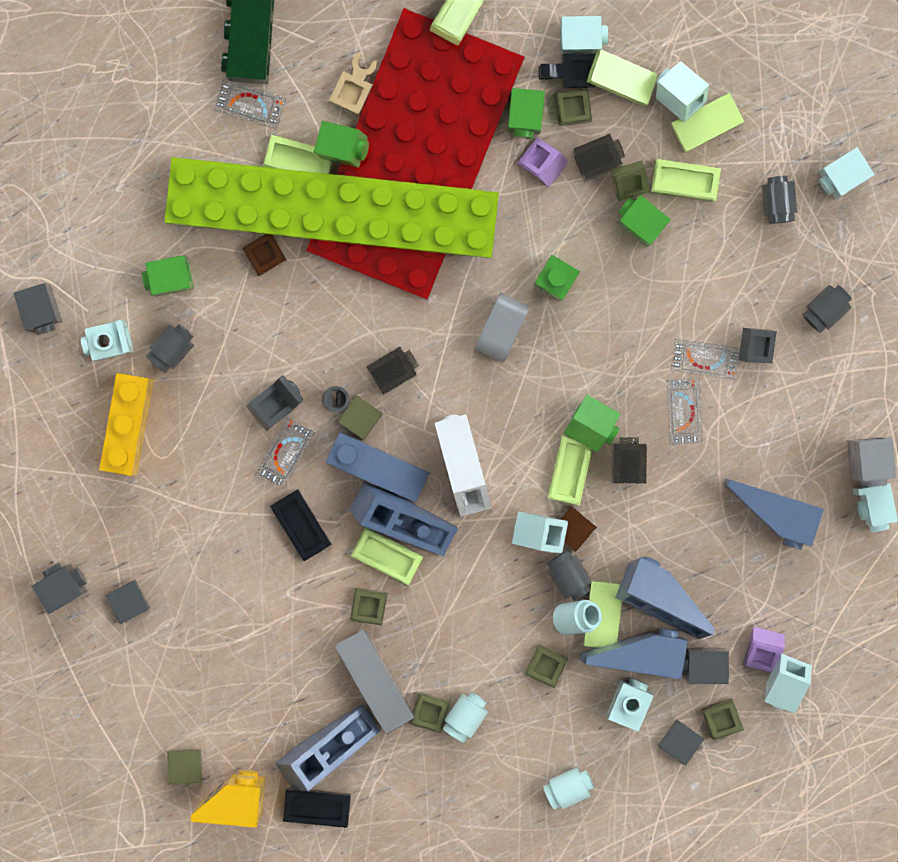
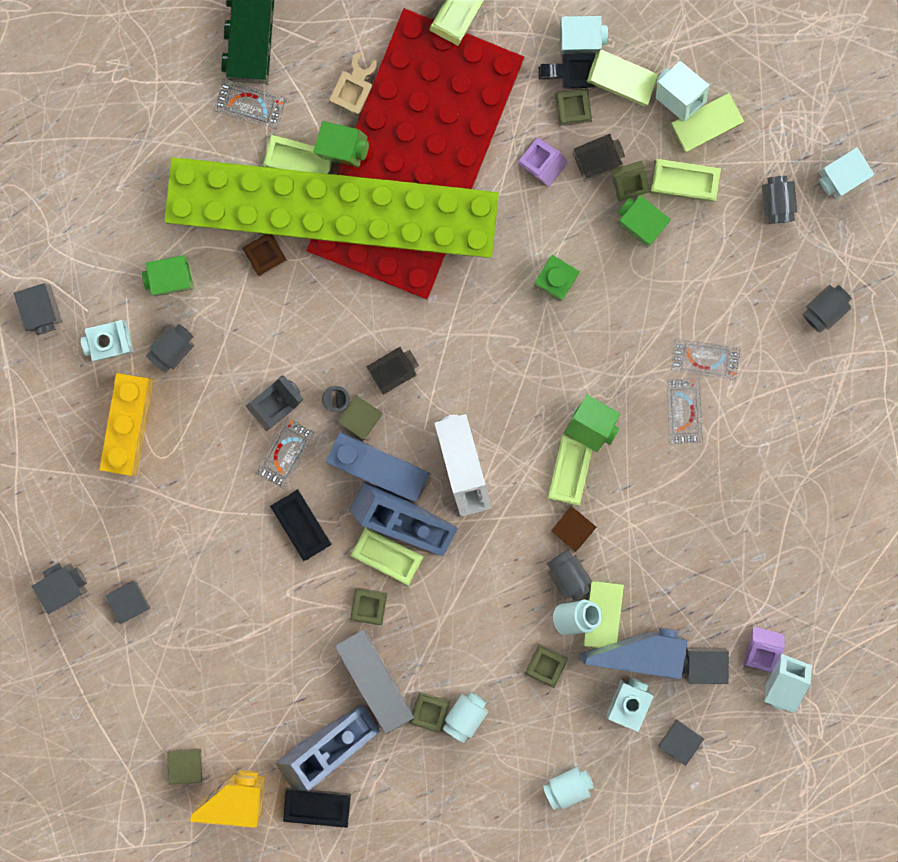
(502, 327): light grey beam -> none
(526, 112): bright green brick -> none
(539, 532): light aqua brick -> none
(628, 461): clear smoke brick -> none
(661, 596): slope -> none
(722, 719): olive tile -> none
(757, 345): dark grey plate -> none
(782, 515): sand blue slope -> none
(871, 461): light grey brick -> none
(876, 506): light aqua brick -> none

